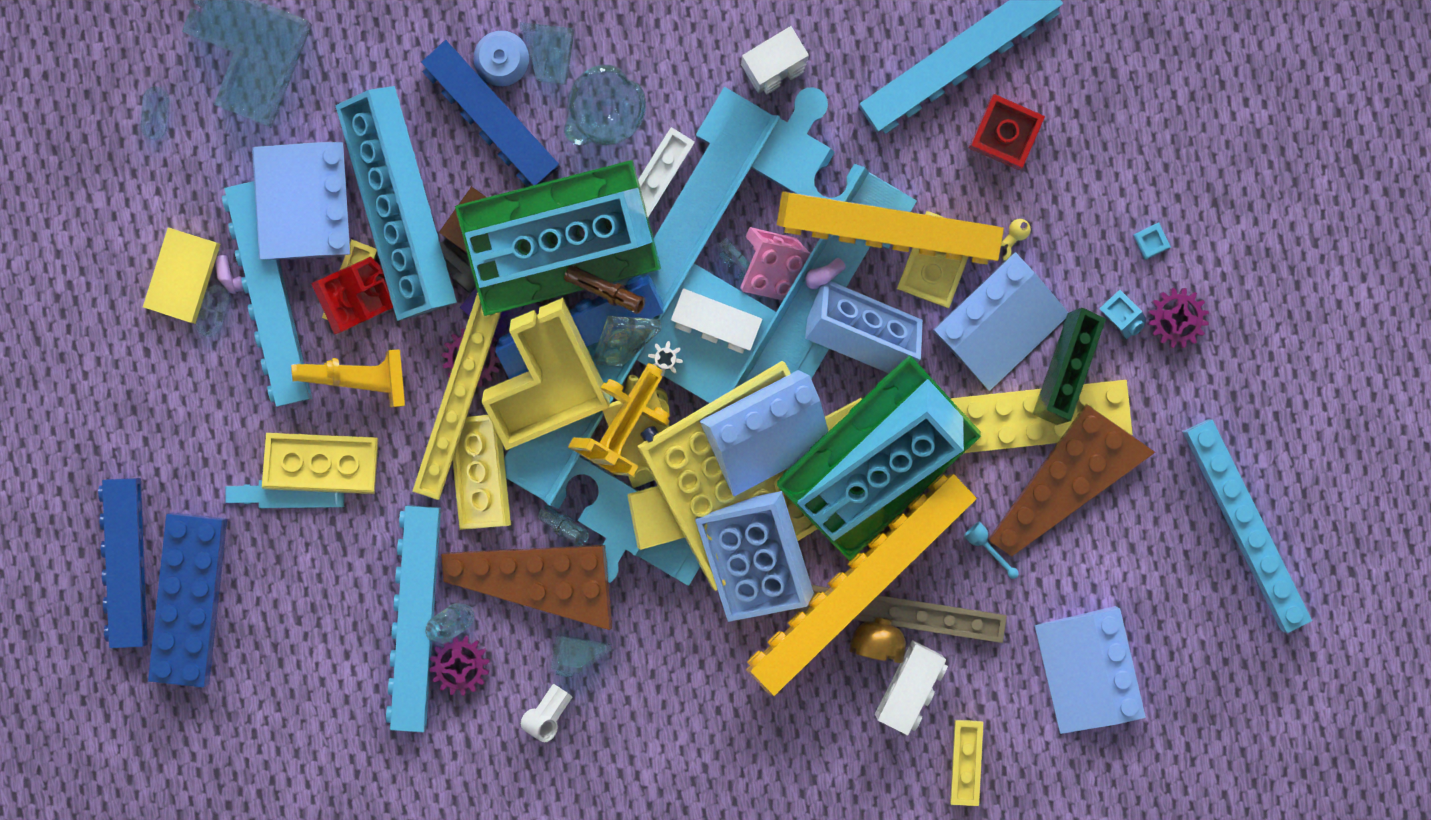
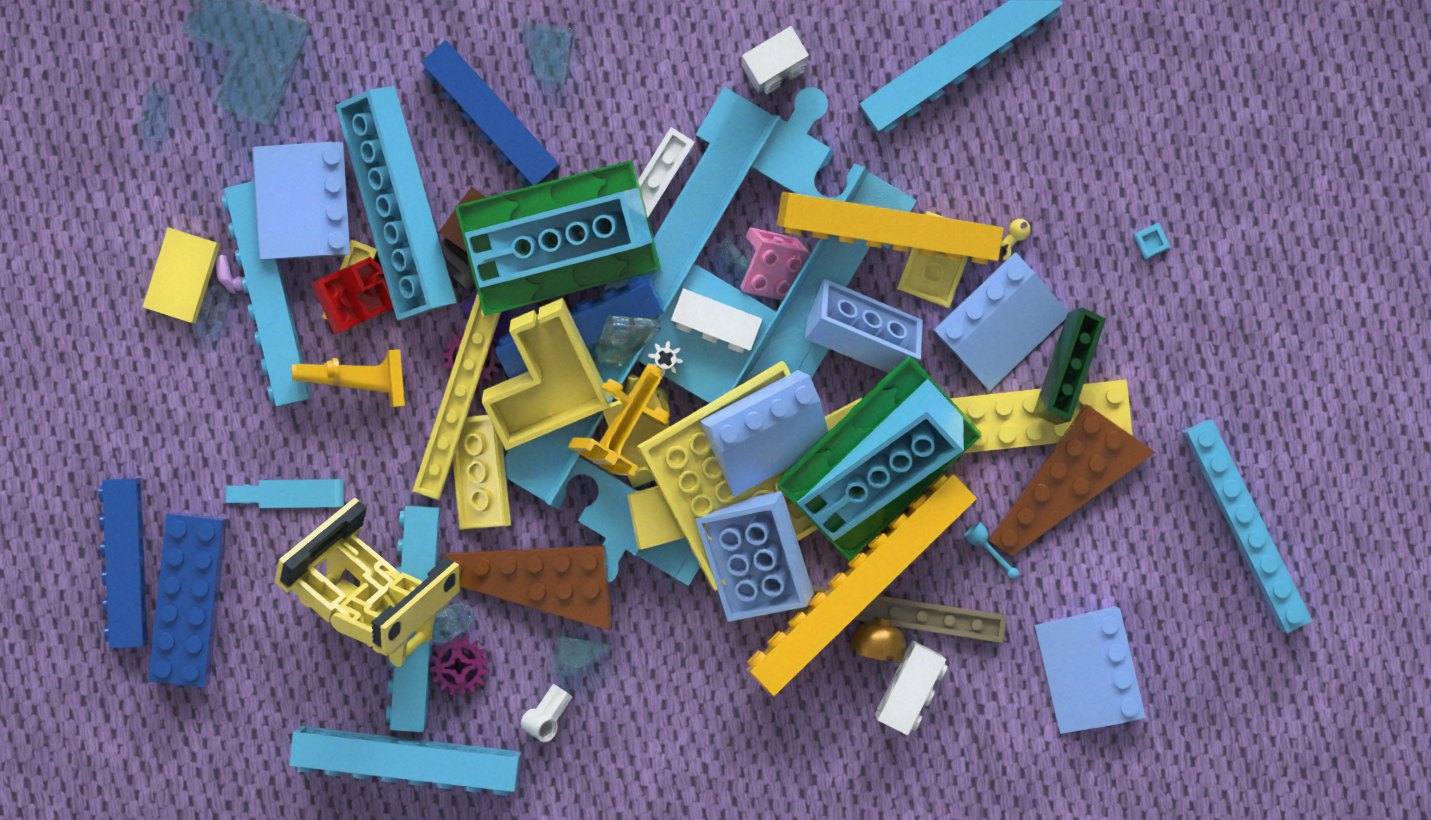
(320, 463): light yellow tile -> none
(367, 610): none -> light yellow container
(405, 759): none -> medium azure brick
(501, 58): light blue cone -> none
(563, 525): clear light blue pin -> none
(603, 87): clear light blue piece -> none
(614, 293): reddish brown pin -> none
(649, 433): dark blue hand -> none
(823, 275): lavender arm -> none
(966, 762): light yellow plate -> none
(1006, 132): red brick -> none
(1124, 314): medium azure bracket -> none
(1189, 319): magenta gear -> none

